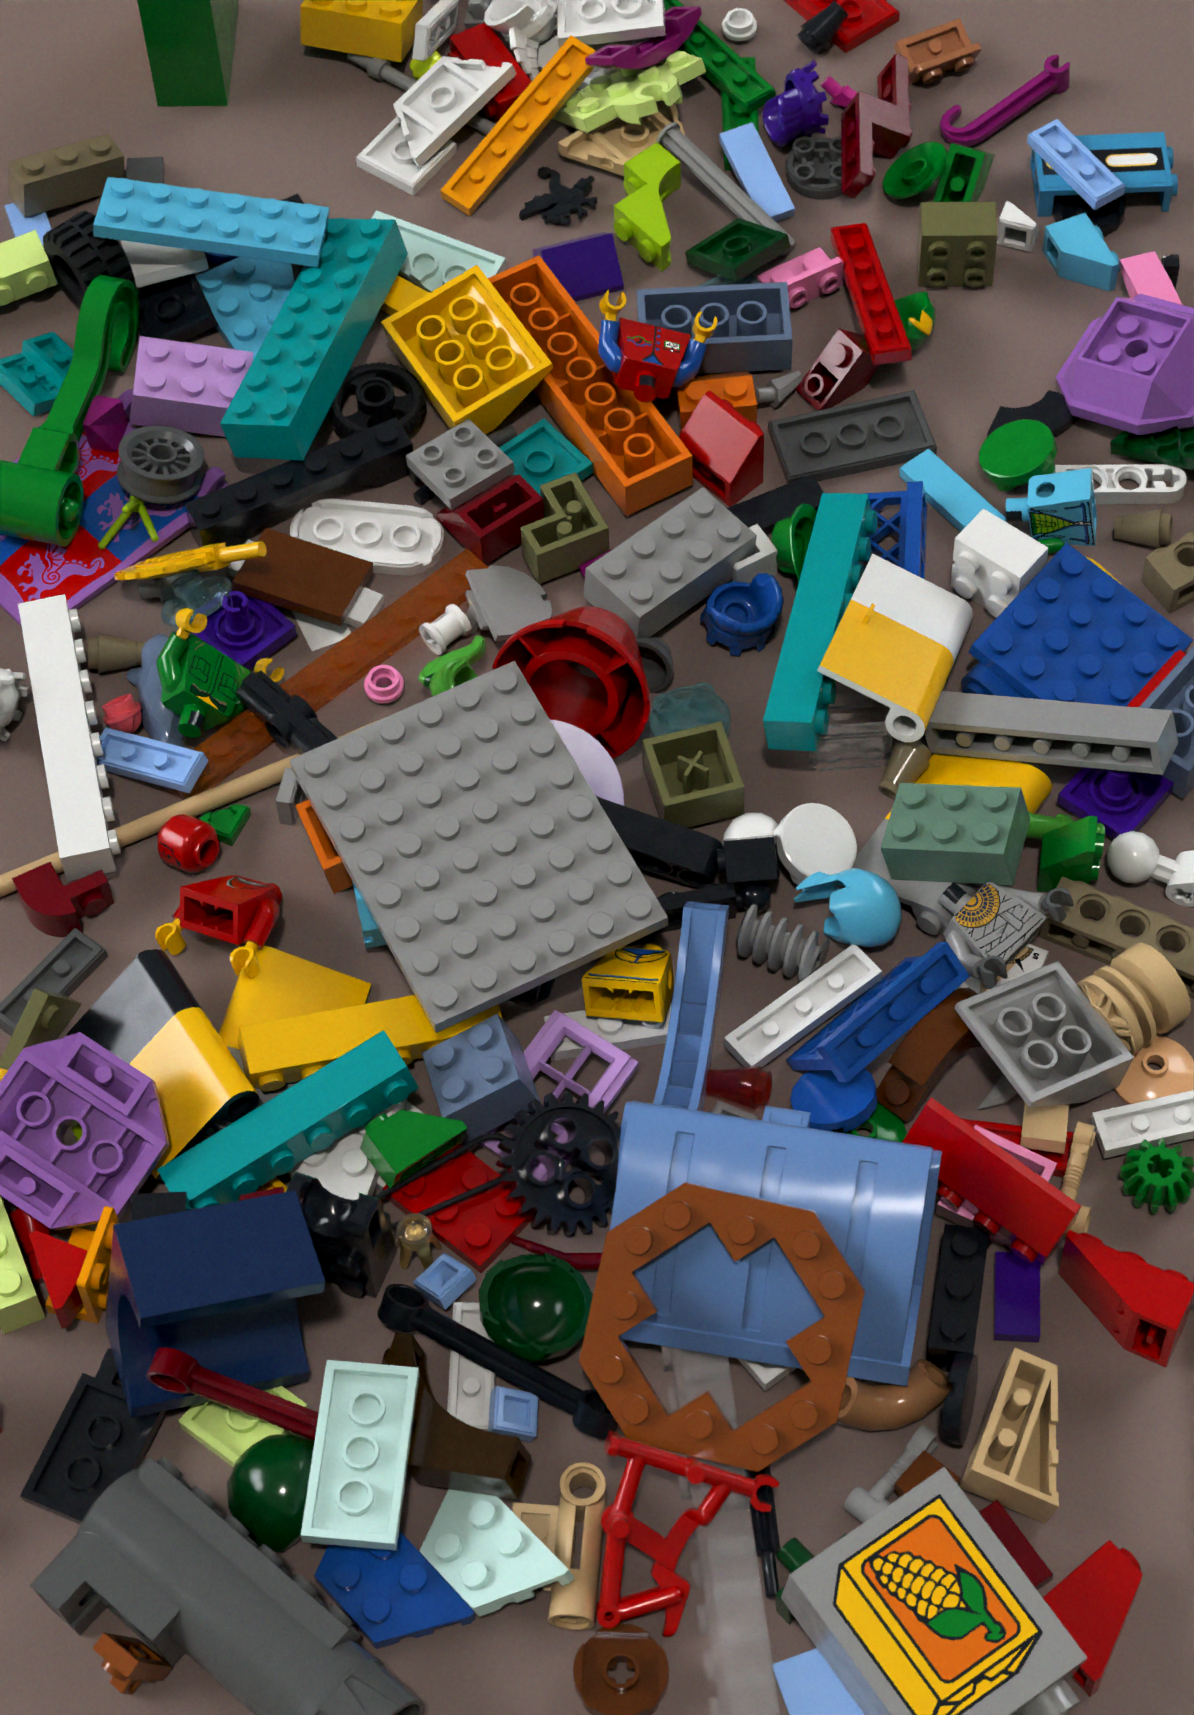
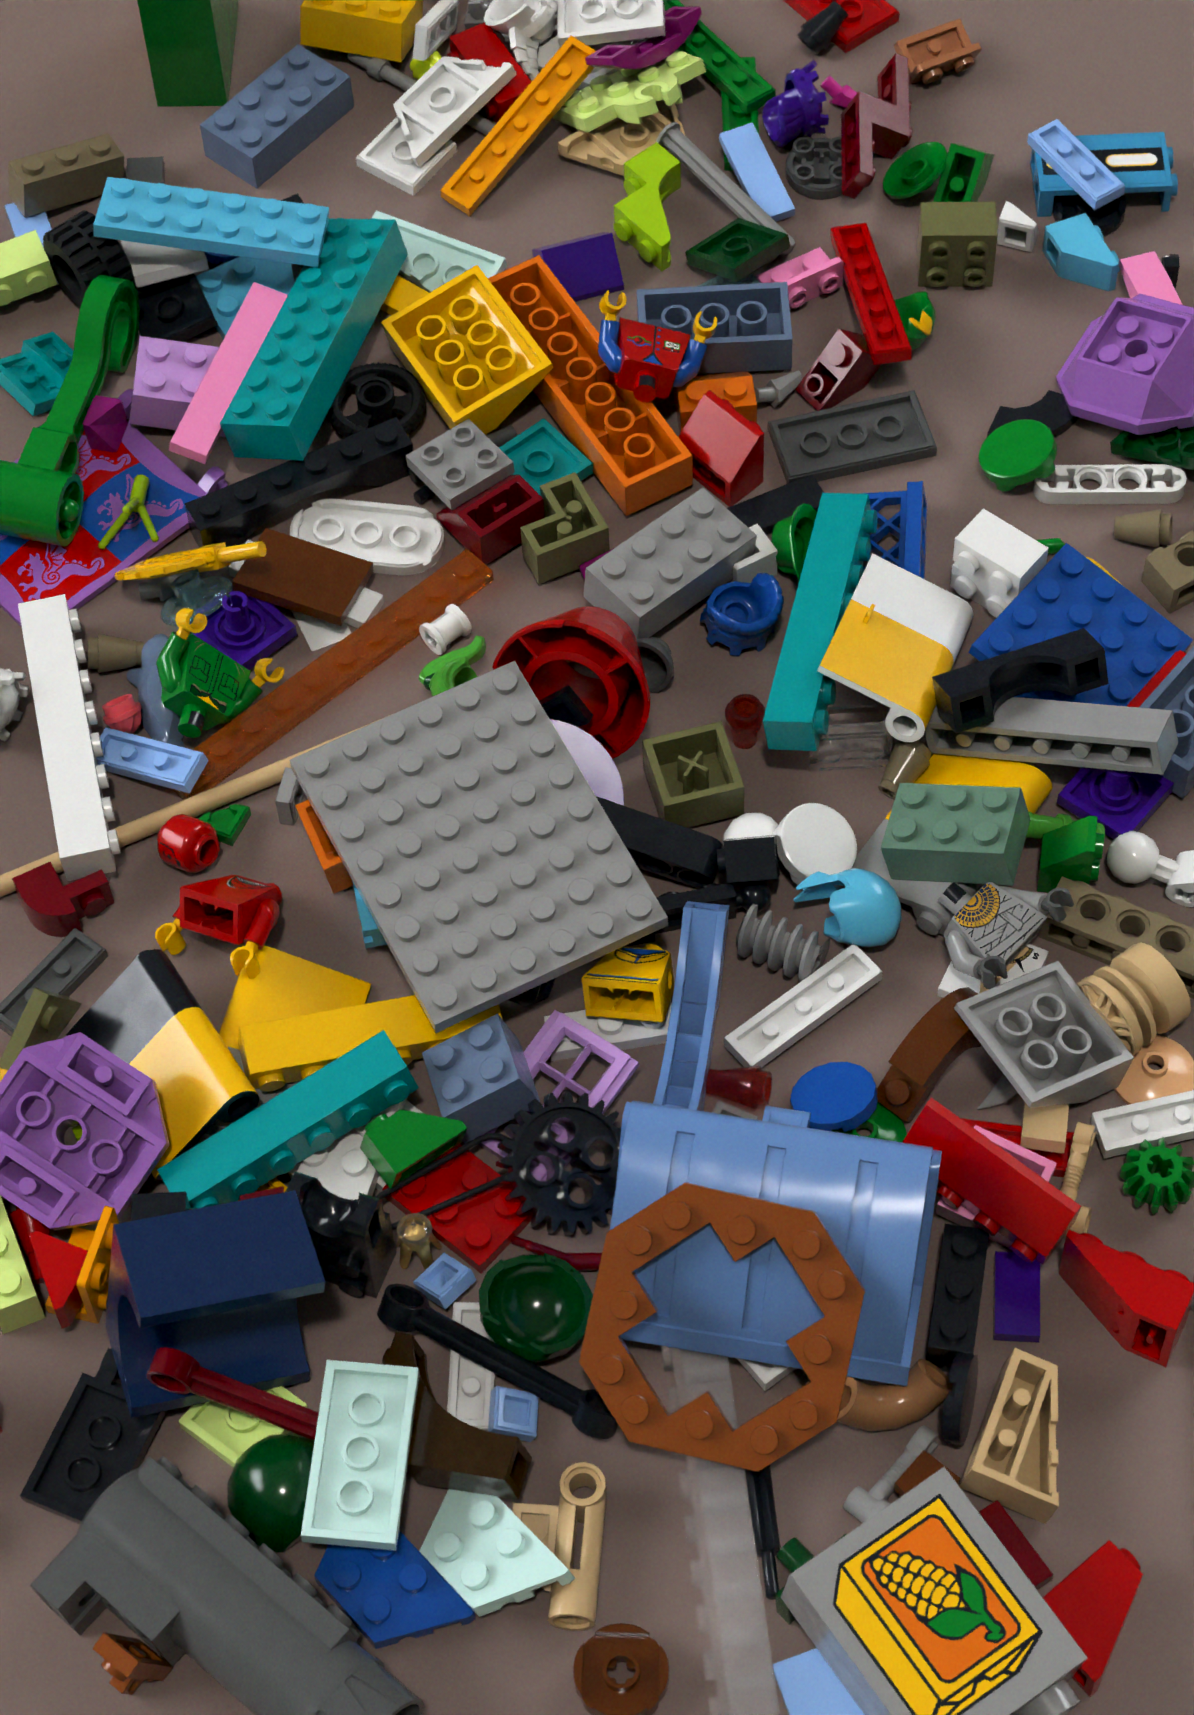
(160, 464): dark grey wheel -> none
(201, 422): none -> bright pink tile
(277, 116): none -> sand blue brick
(285, 717): black piece -> none
(381, 676): bright pink plate -> none
(504, 601): light grey piece -> none
(561, 200): black piece -> none
(566, 707): none -> black tile
(622, 1526): red piece -> none
(688, 708): clear light blue tile -> none
(739, 25): white plate -> none
(744, 719): none -> clear red cone
(882, 1014): blue fence -> none
(946, 490): medium azure tile -> none
(1050, 80): magenta piece -> none
(1058, 507): medium azure torso -> none
(1060, 664): none -> black arch

